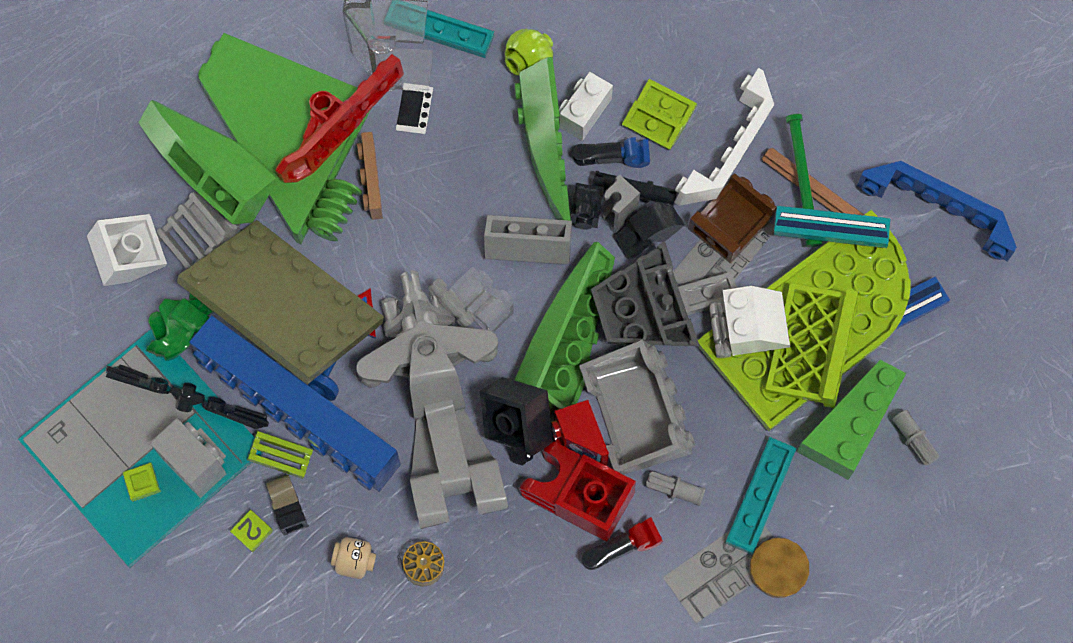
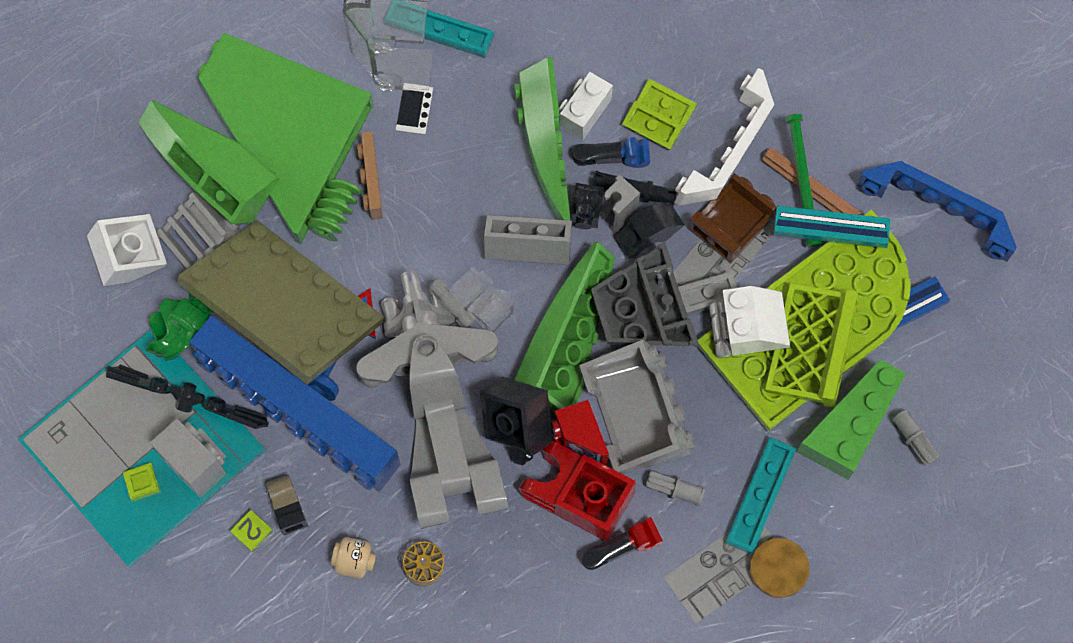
(307, 452): lime tile -> none
(332, 126): red piece -> none
(527, 48): lime plant -> none

